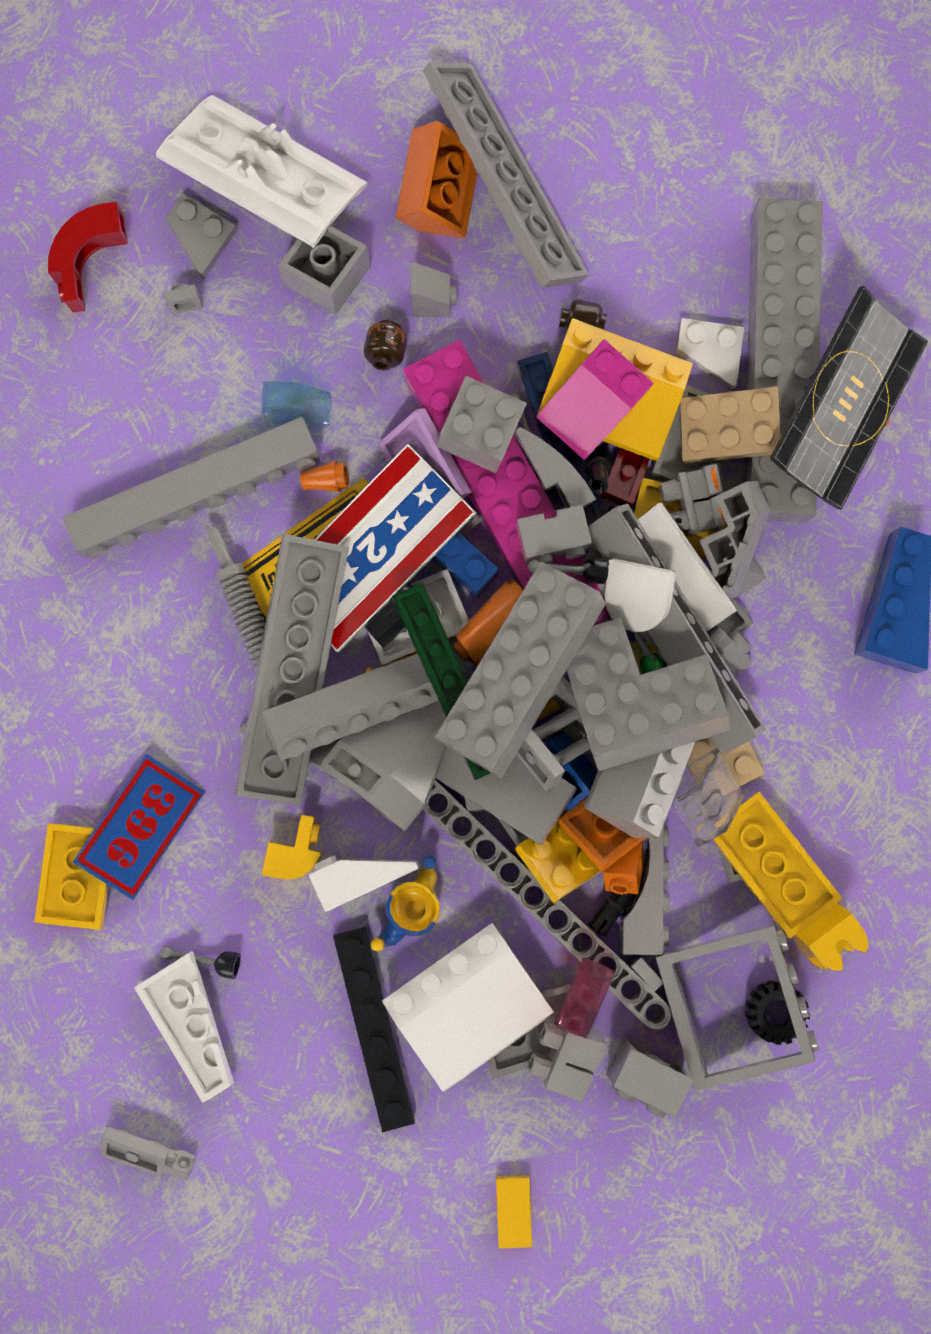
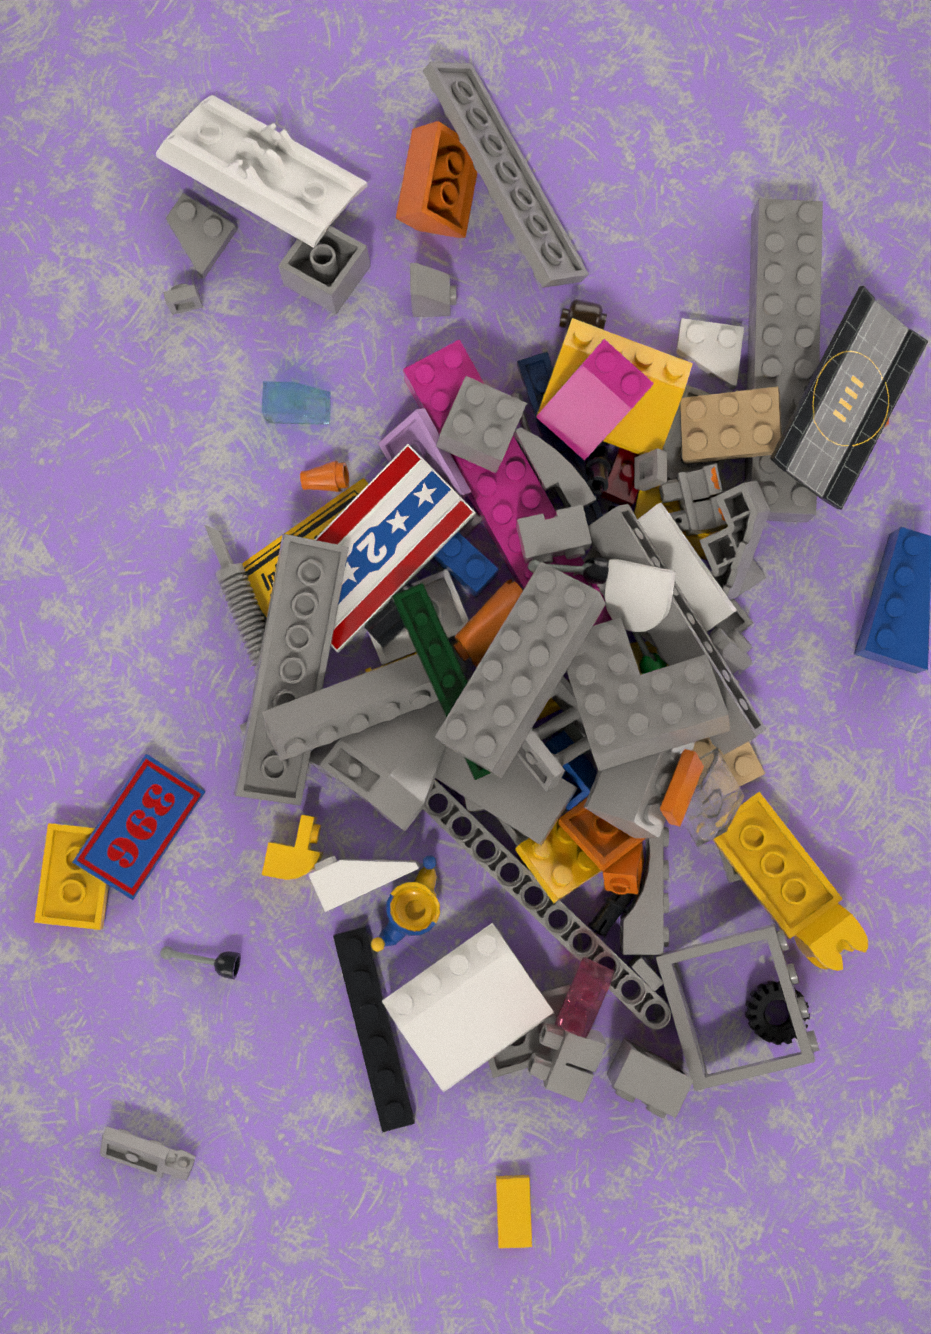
(79, 239): red arch -> none
(185, 1019): white wing -> none
(192, 488): light grey brick -> none
(385, 345): dark brown head -> none
(650, 469): none -> light grey tile
(681, 787): none -> orange tile

